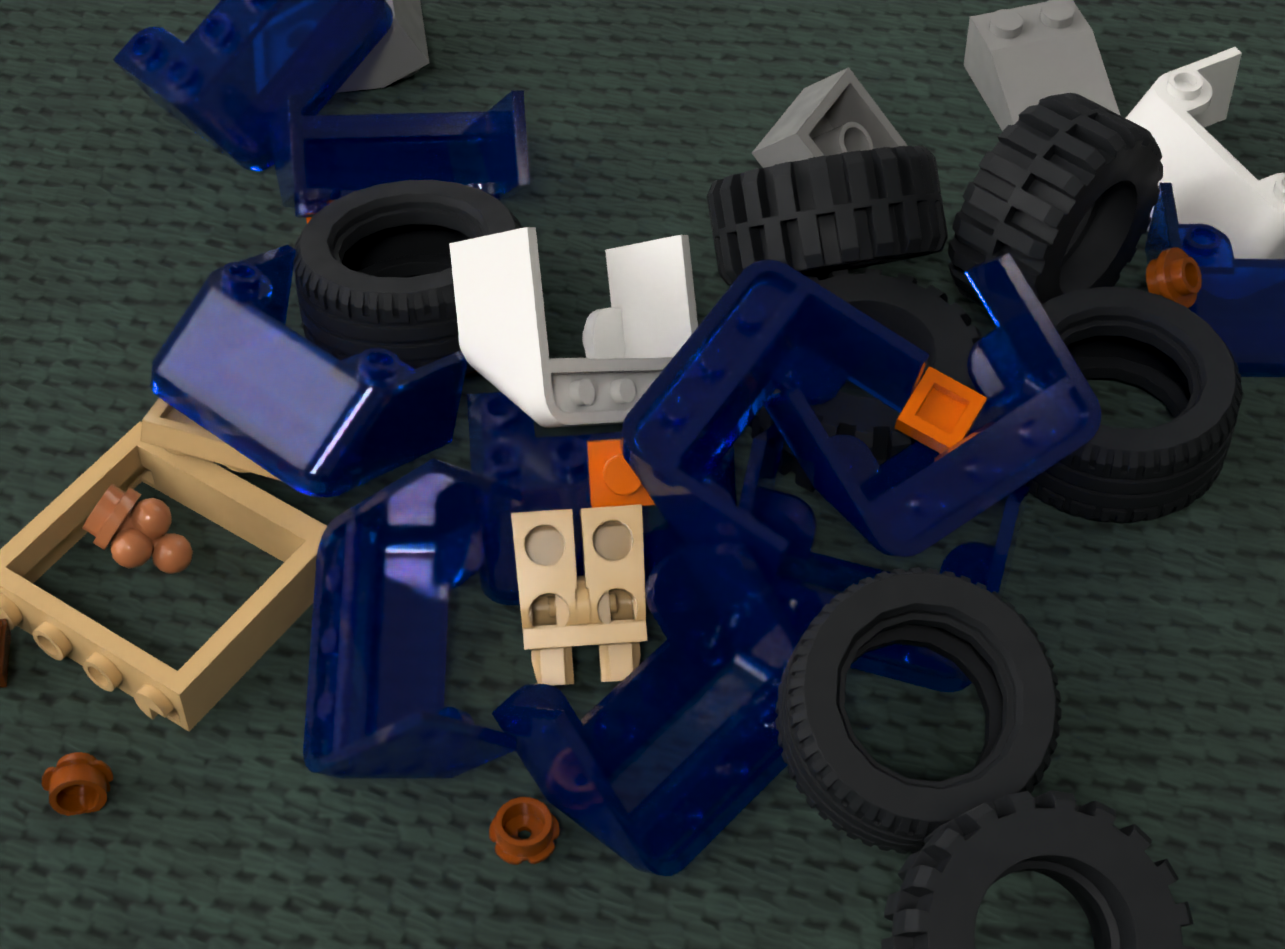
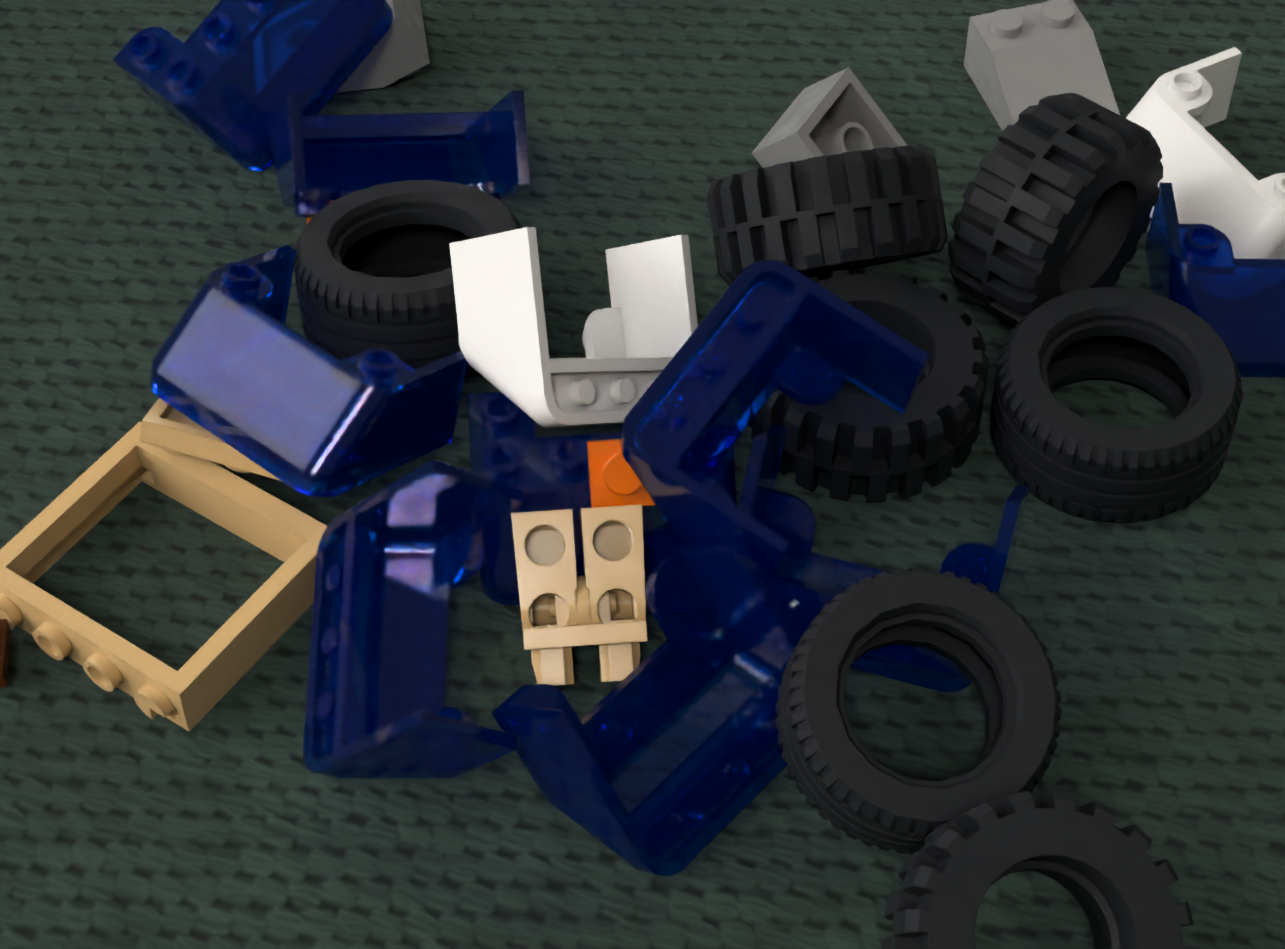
(77, 784): dark orange plate -> none
(137, 531): nougat piece -> none
(522, 815): dark orange plate -> none
(940, 411): orange plate -> none
(1031, 420): clear blue windscreen -> none
(1174, 276): dark orange plate -> none

